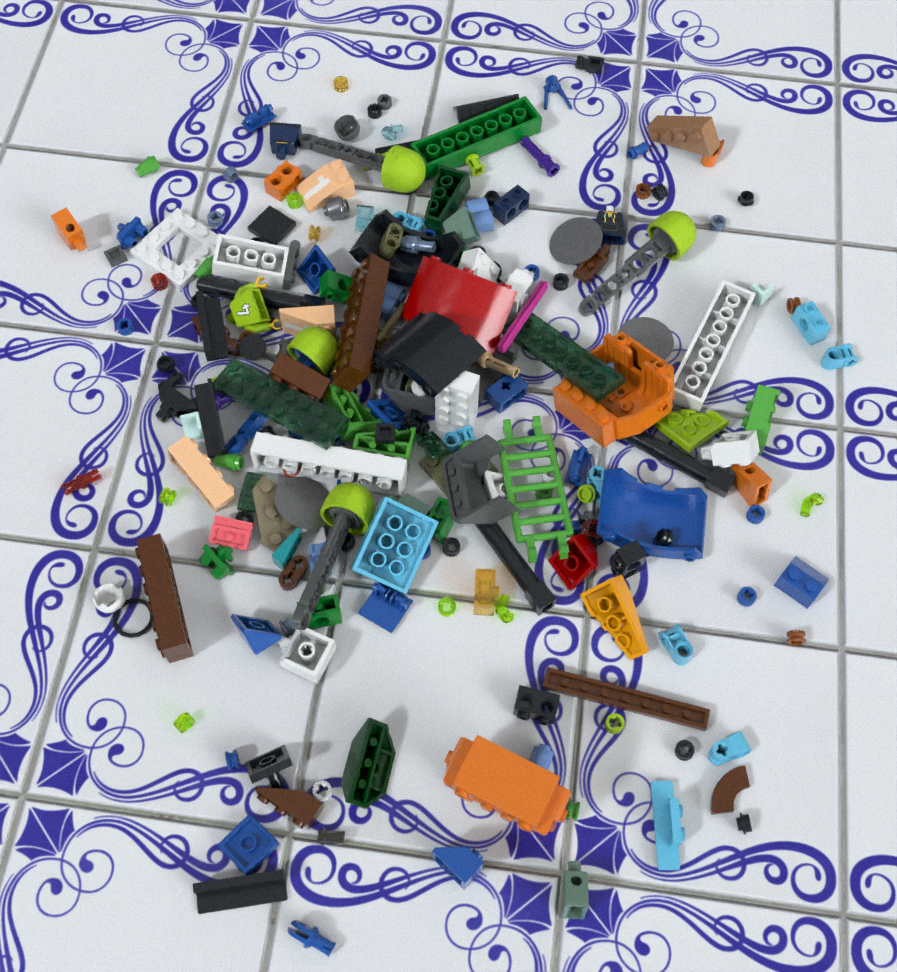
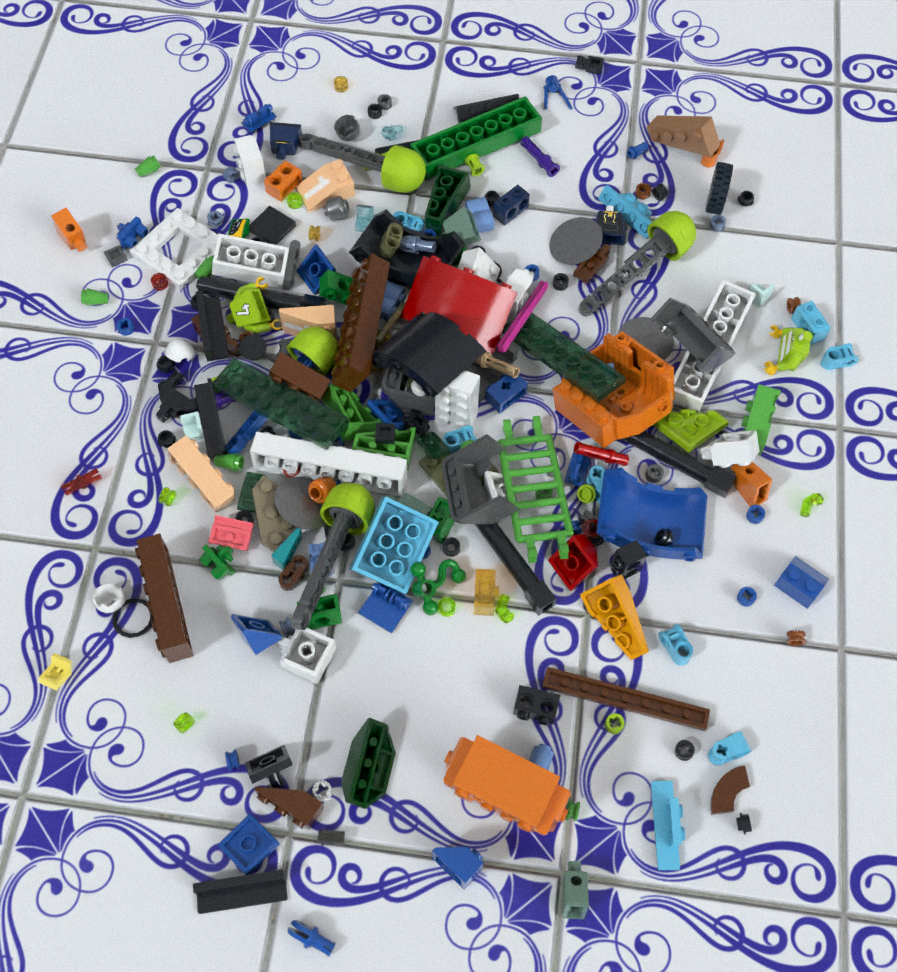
(57, 672): none -> light yellow bracket
(93, 297): none -> bright green cone
(166, 434): none -> black plate
(179, 349): none -> white hair
(239, 228): none -> slope
(249, 160): none -> white hinge
(320, 488): none -> orange head
(418, 570): none -> green piece
(608, 456): none -> red pin
(633, 211): none -> medium azure bracket
(654, 478): none -> dark grey bush
(694, 334): none -> dark grey windscreen
(719, 188): none -> black wheel
(792, 350): none -> lime torso

